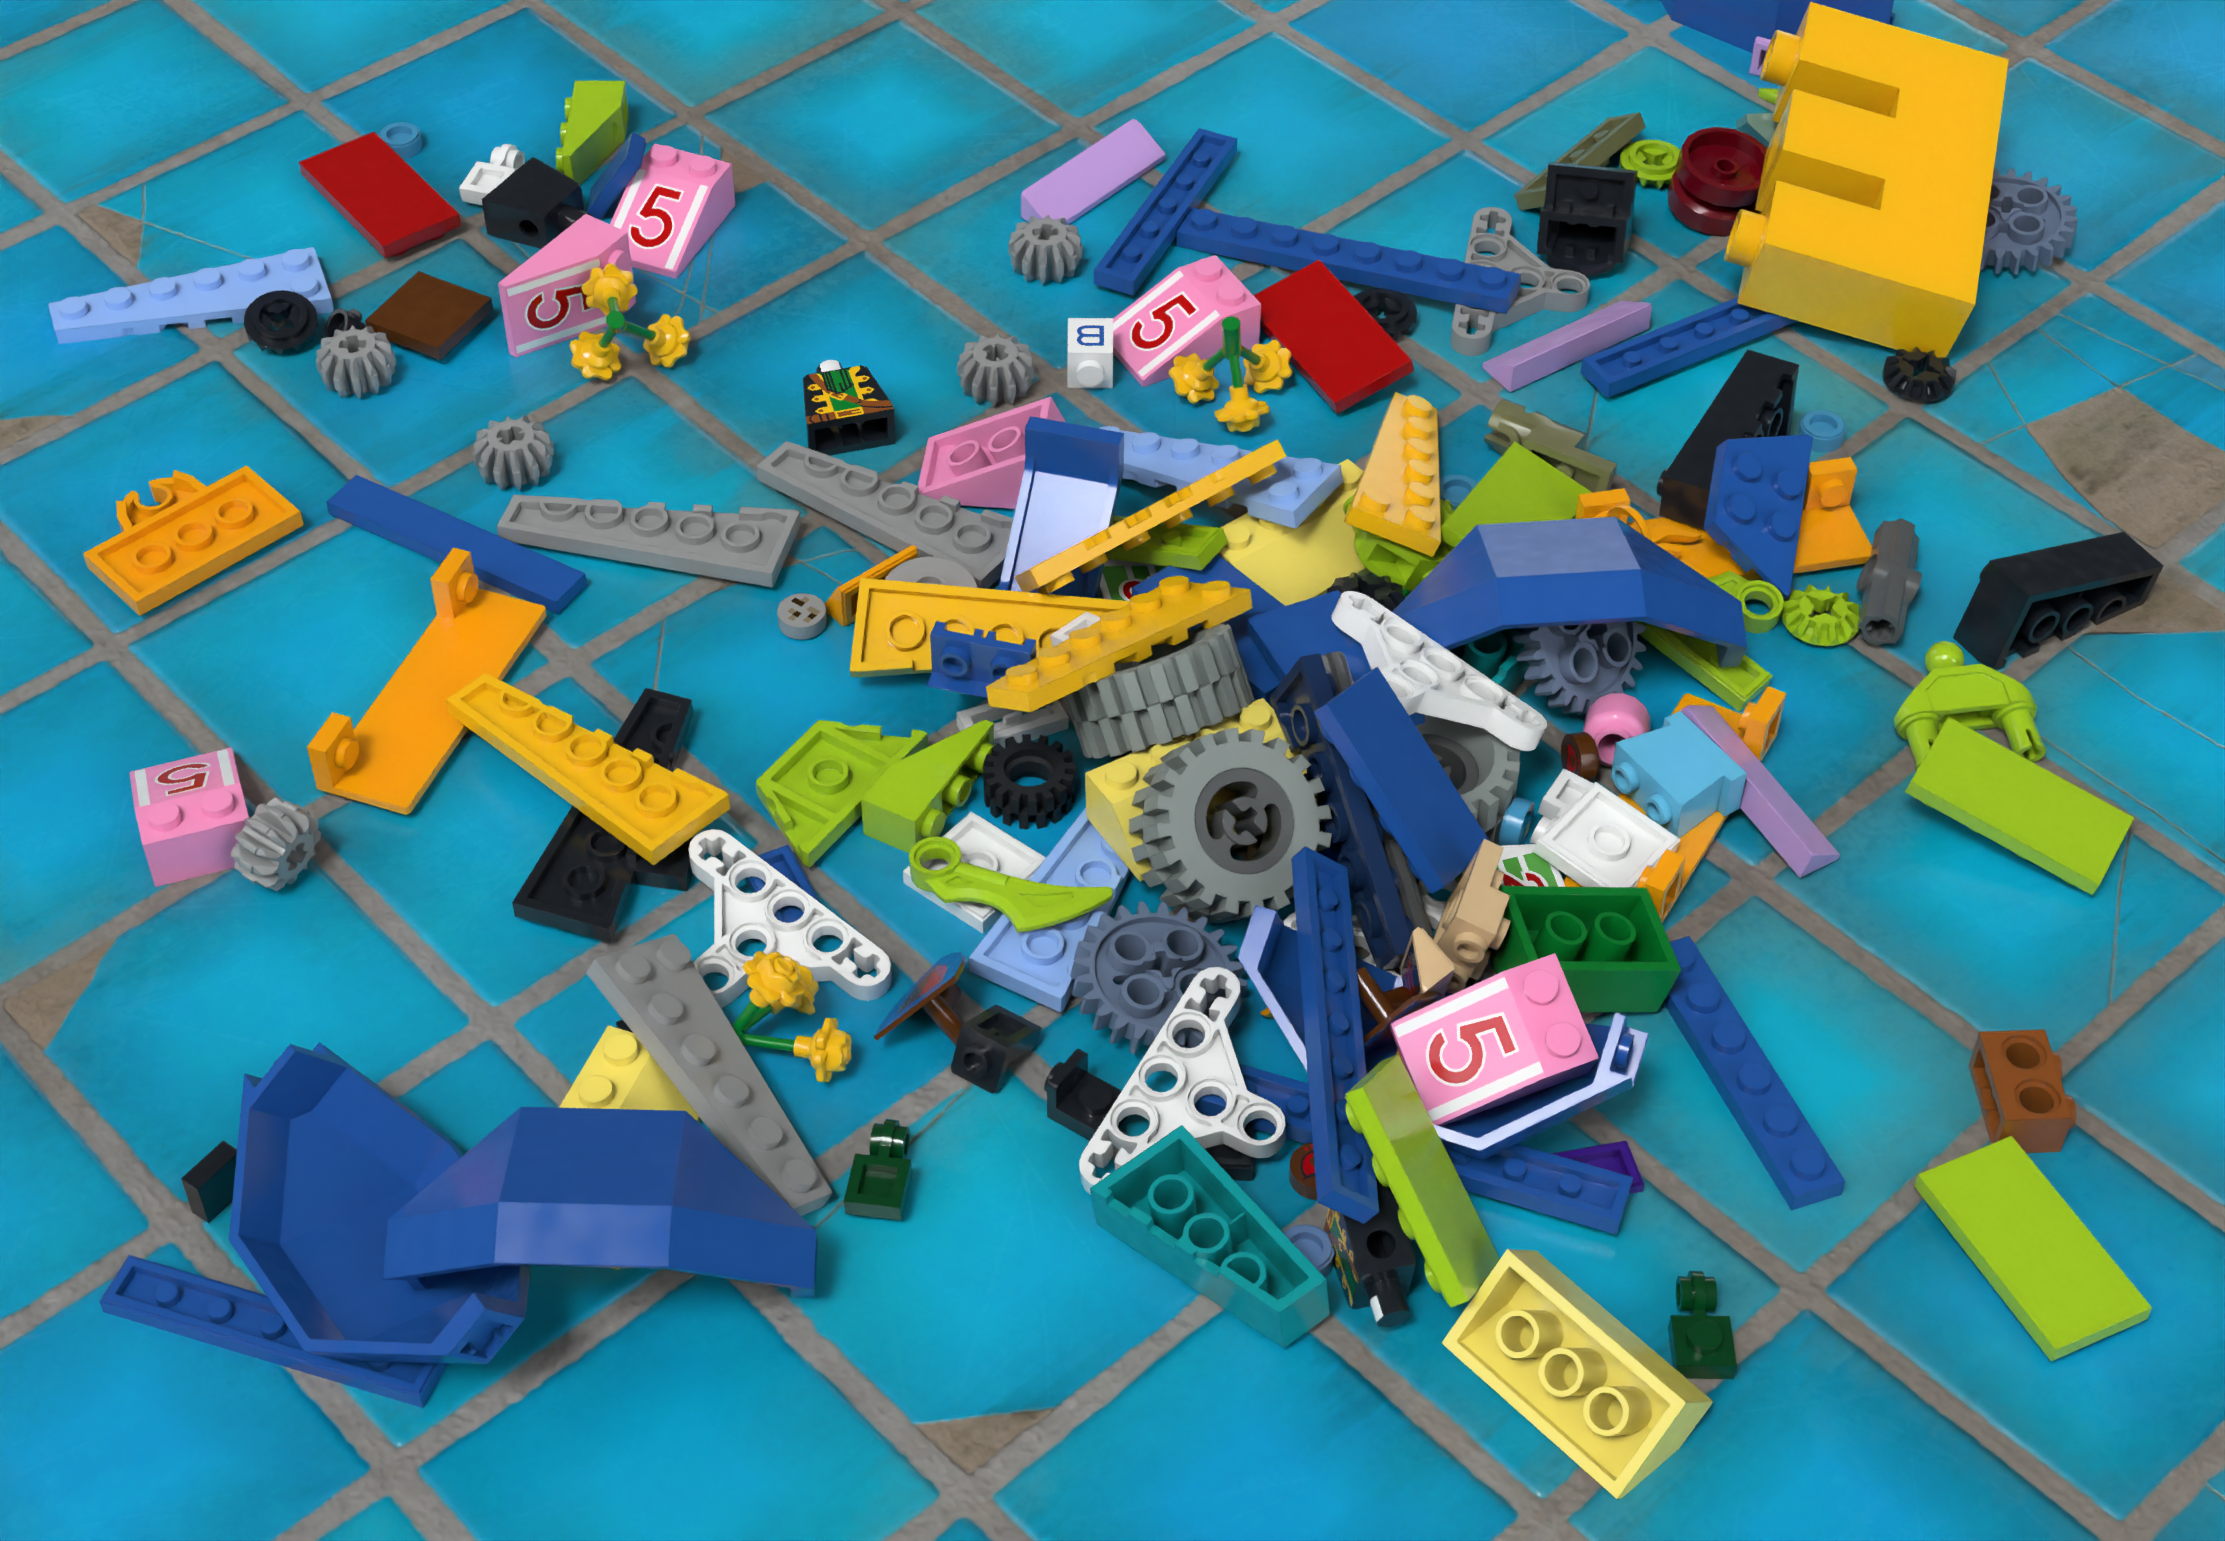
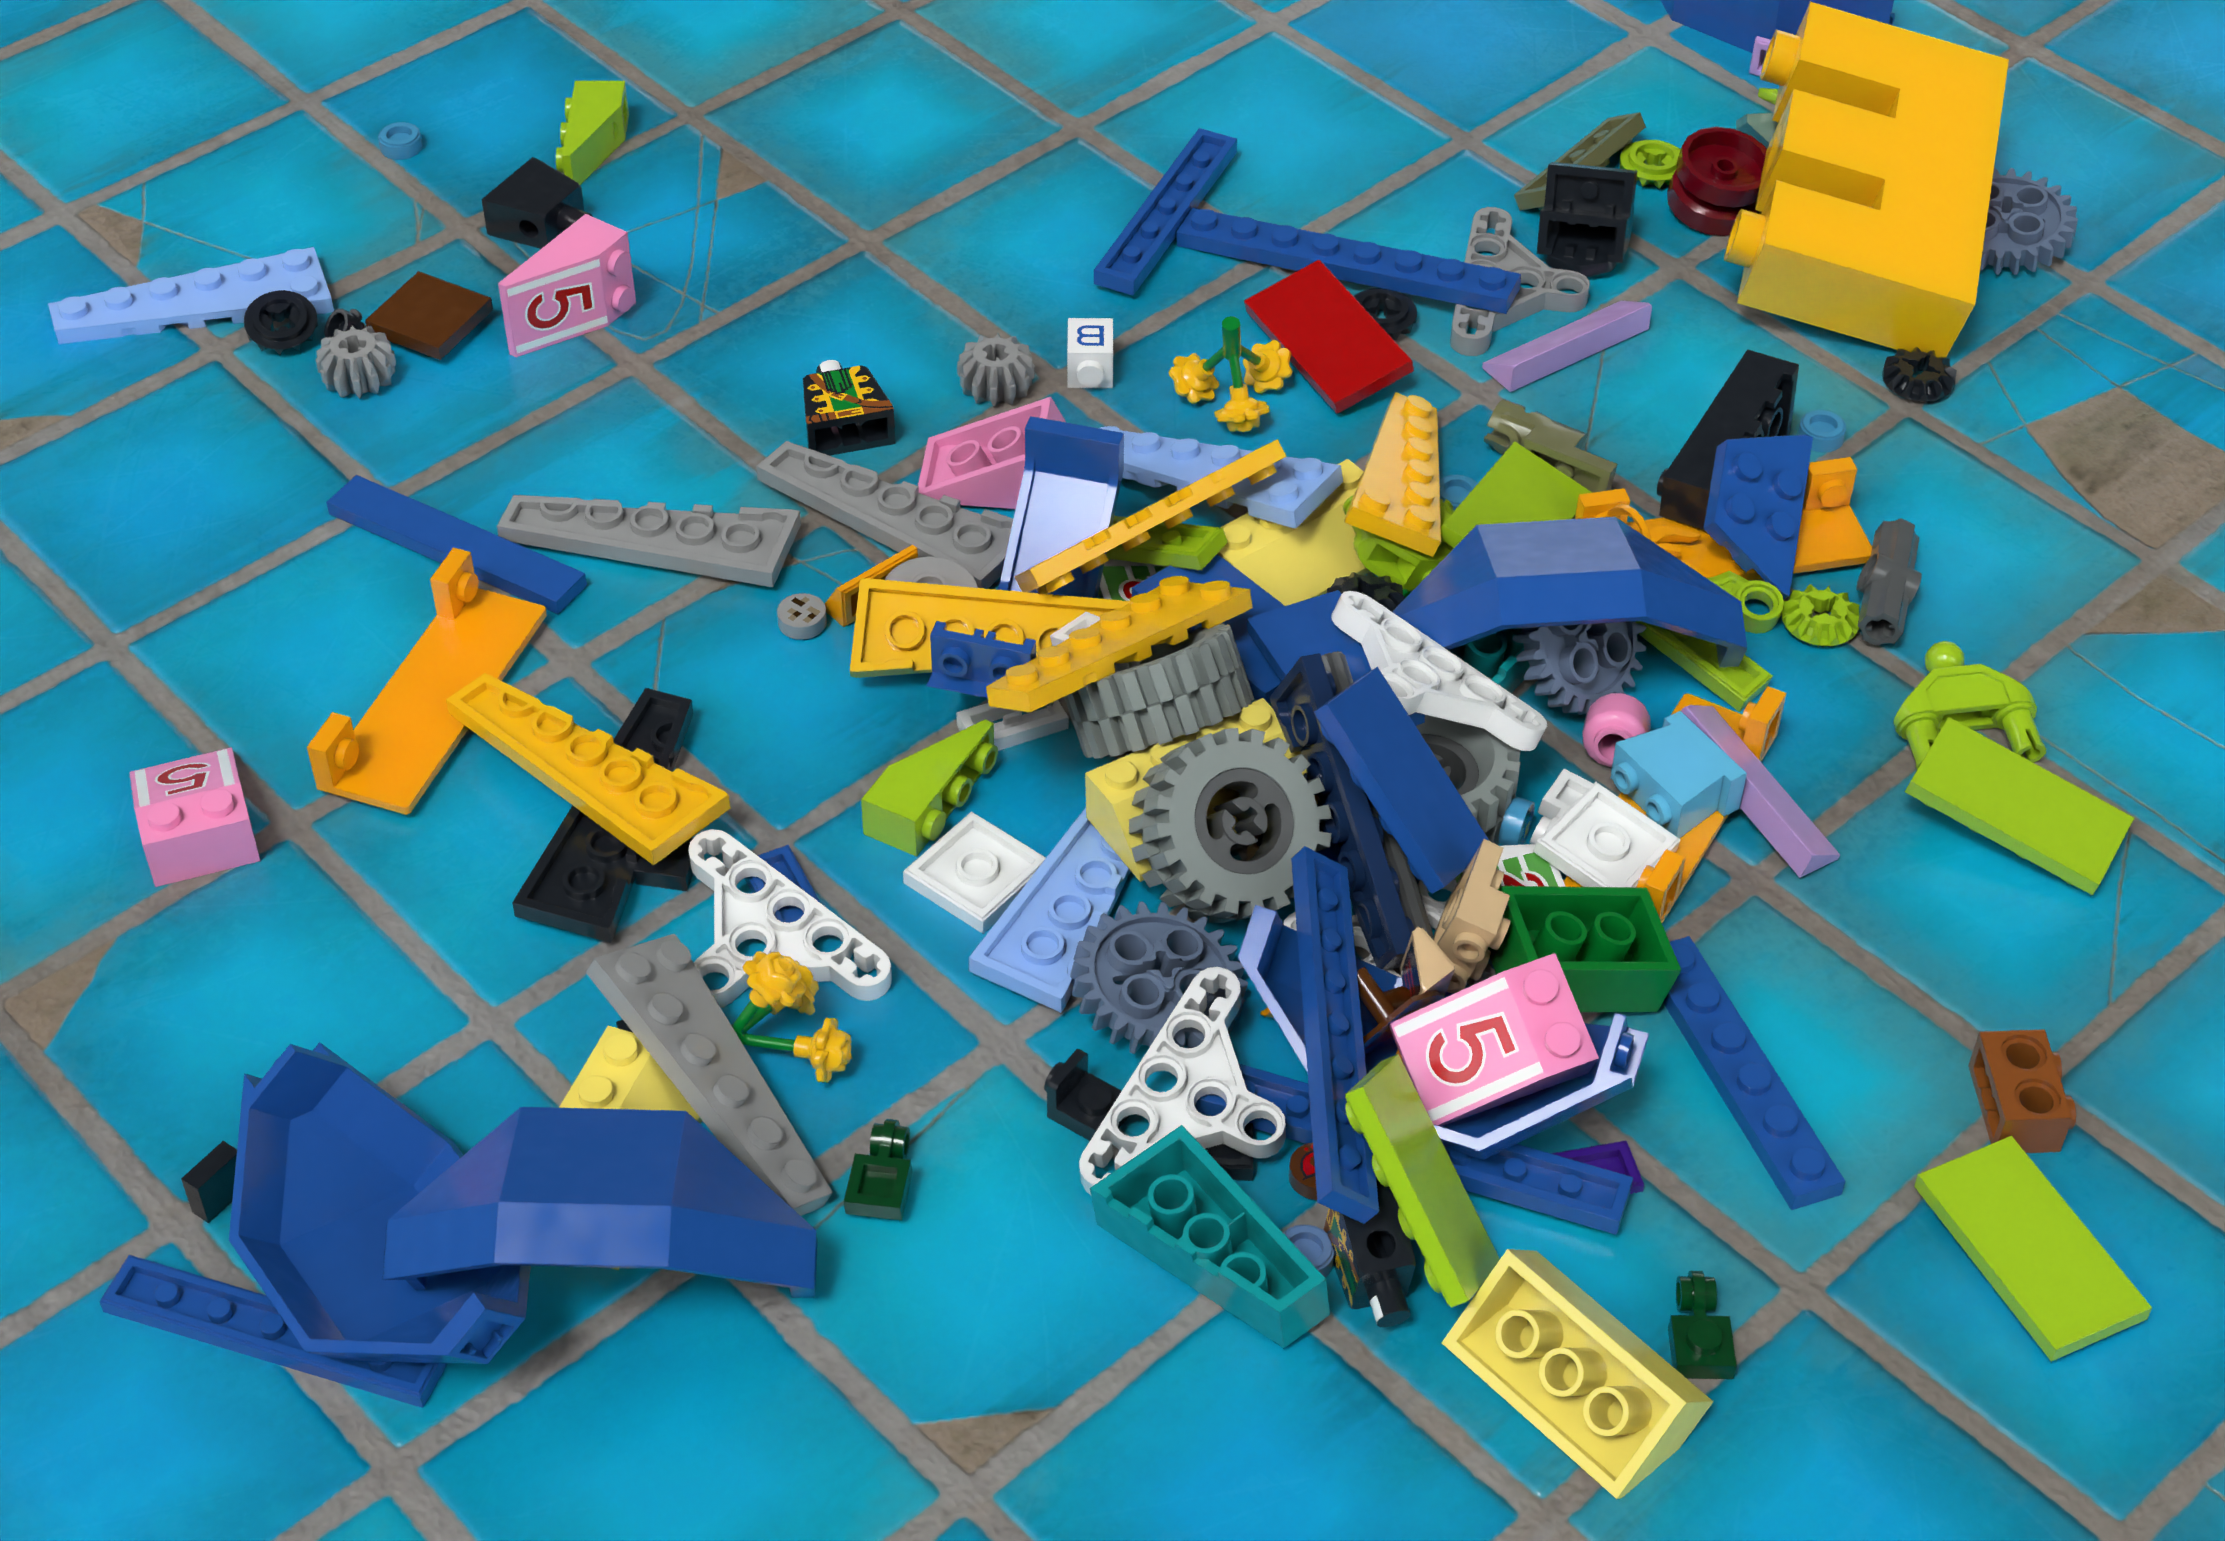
(188, 534): light orange plate -> none
(276, 844): light grey gear -> none
(380, 195): red tile -> none
(487, 176): white plate -> none
(513, 452): light grey gear -> none
(611, 293): yellow plant -> none
(616, 176): blue tile -> none
(673, 208): bright pink slope -> none
(822, 778): lime wing -> none
(935, 994): reddish brown shield -> none
(989, 1044): black bracket -> none
(1024, 902): lime piece -> none
(1029, 802): black tyre -> none
(1045, 249): light grey gear -> none
(1093, 175): lavender slope -> none
(1183, 318): bright pink slope -> none
(1580, 755): reddish brown tile -> none
(1677, 346): blue plate -> none
(2053, 594): black wedge -> none

